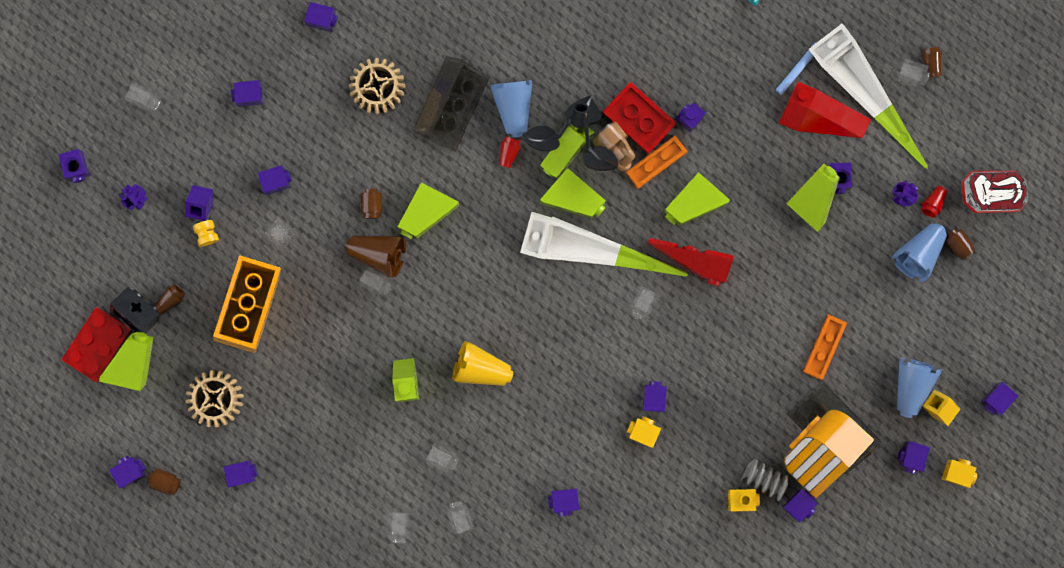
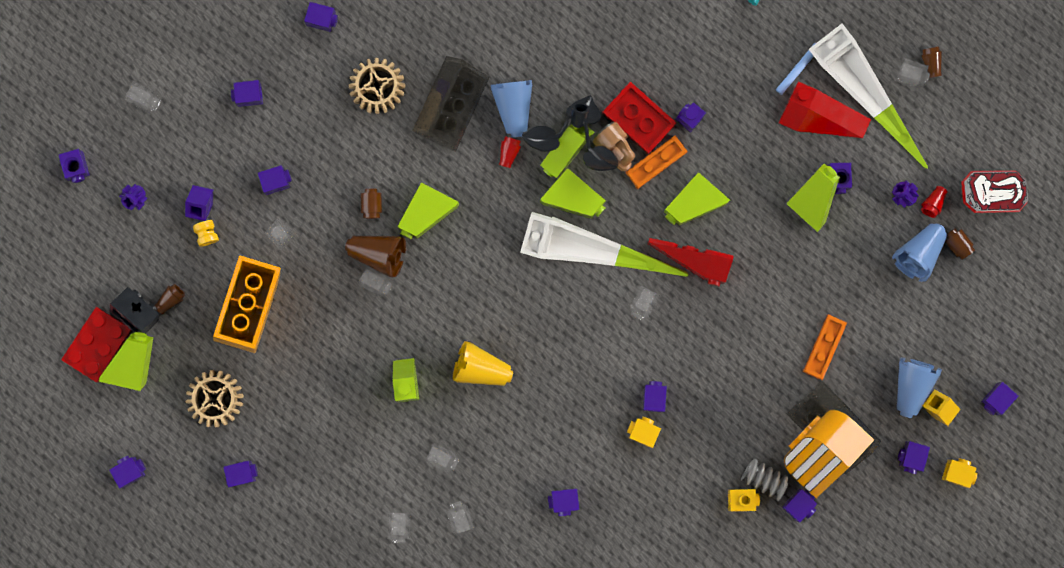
(164, 482): reddish brown brick -> none

